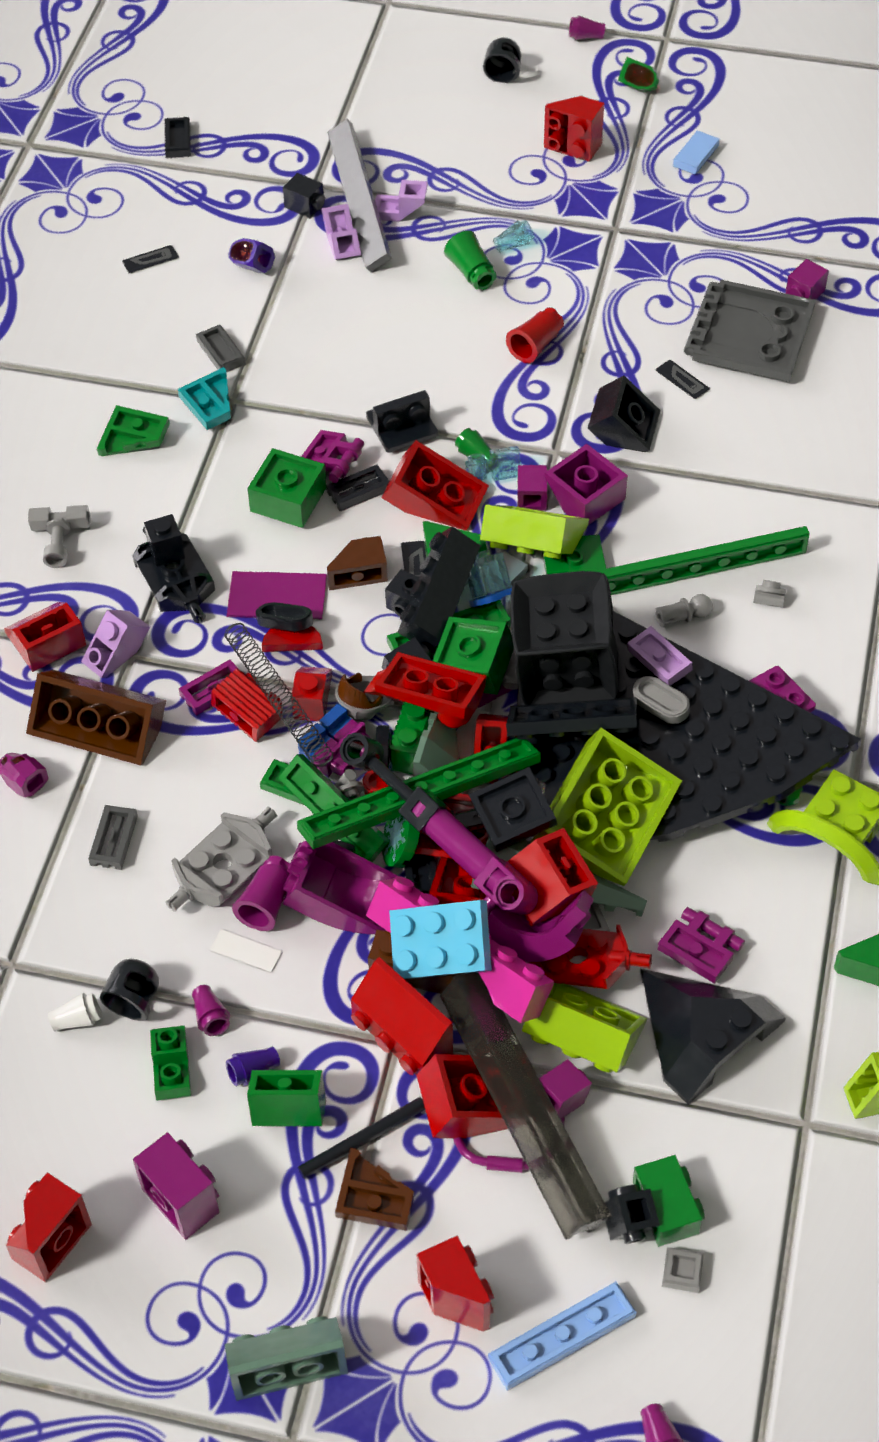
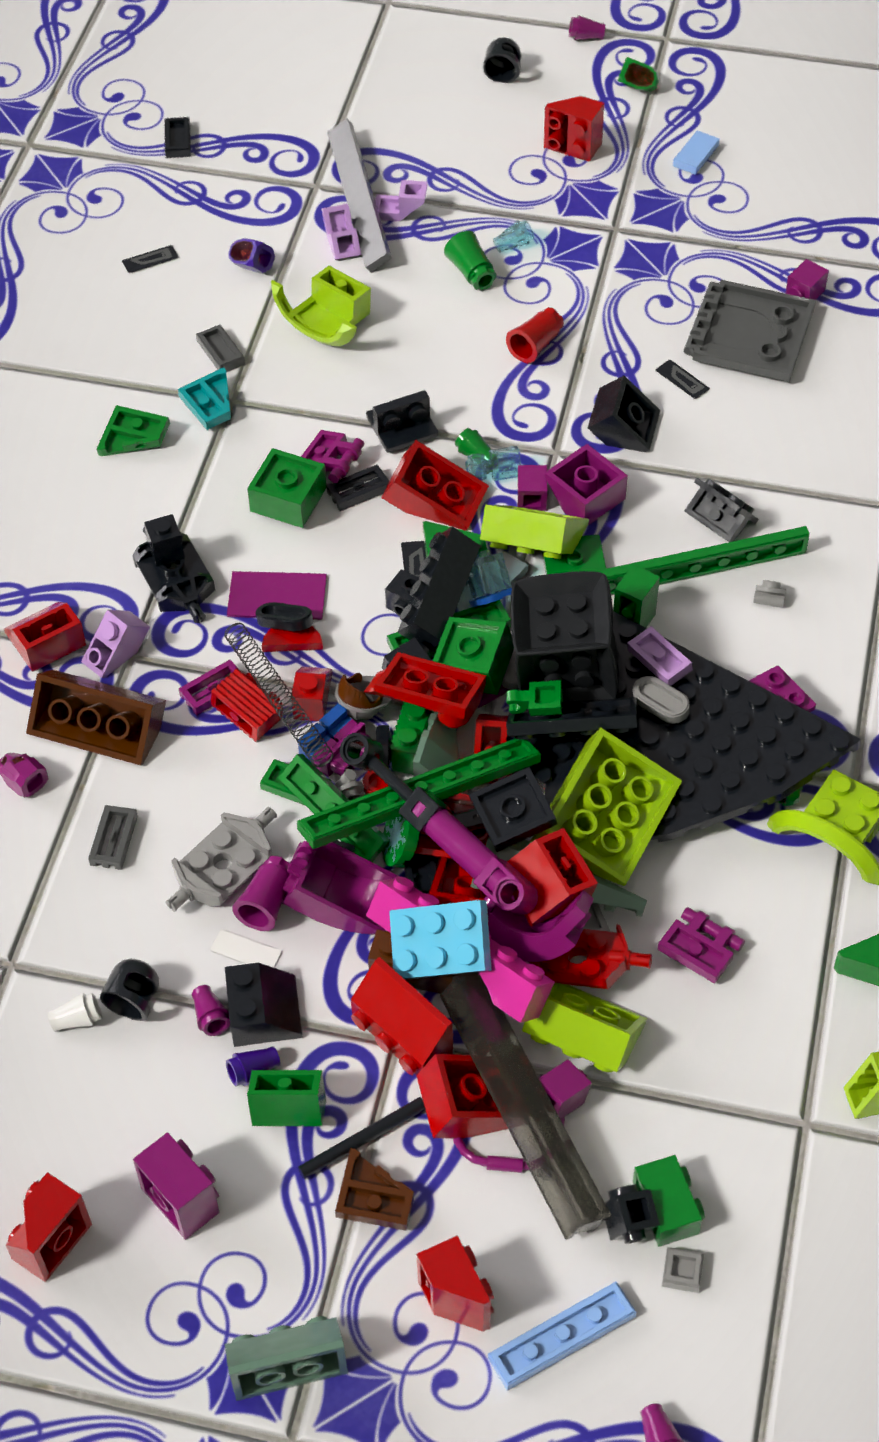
(58, 525): light grey bar -> none
(170, 1062): green slope -> none
(262, 1004): none -> black slope
(303, 195): black brick -> none
(331, 310): none -> lime piece
(358, 564): reddish brown slope -> none
(540, 699): none -> green plate
(637, 595): none -> green brick
(699, 606): light grey pin -> none
(701, 1027): black wedge -> none
(719, 510): none -> black bracket

